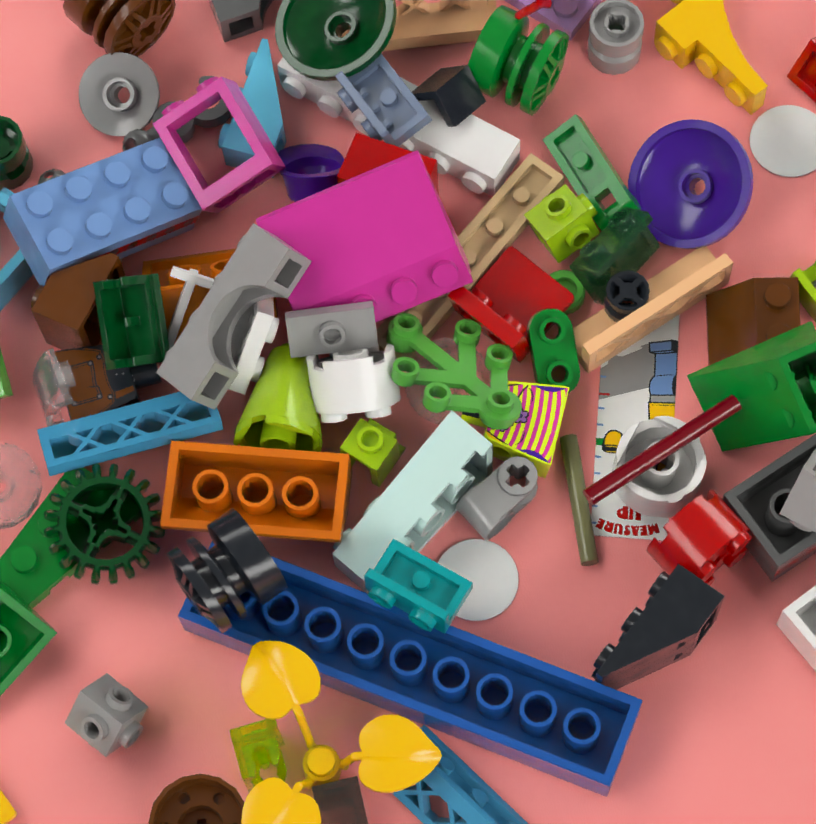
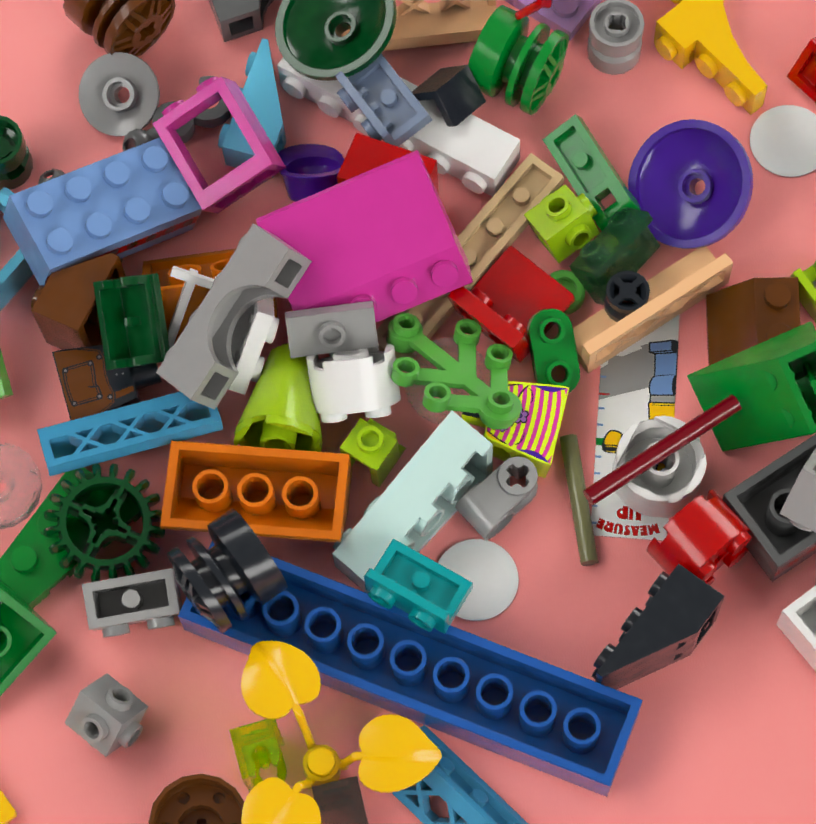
(52, 386): clear slope -> none
(132, 600): none -> light grey brick

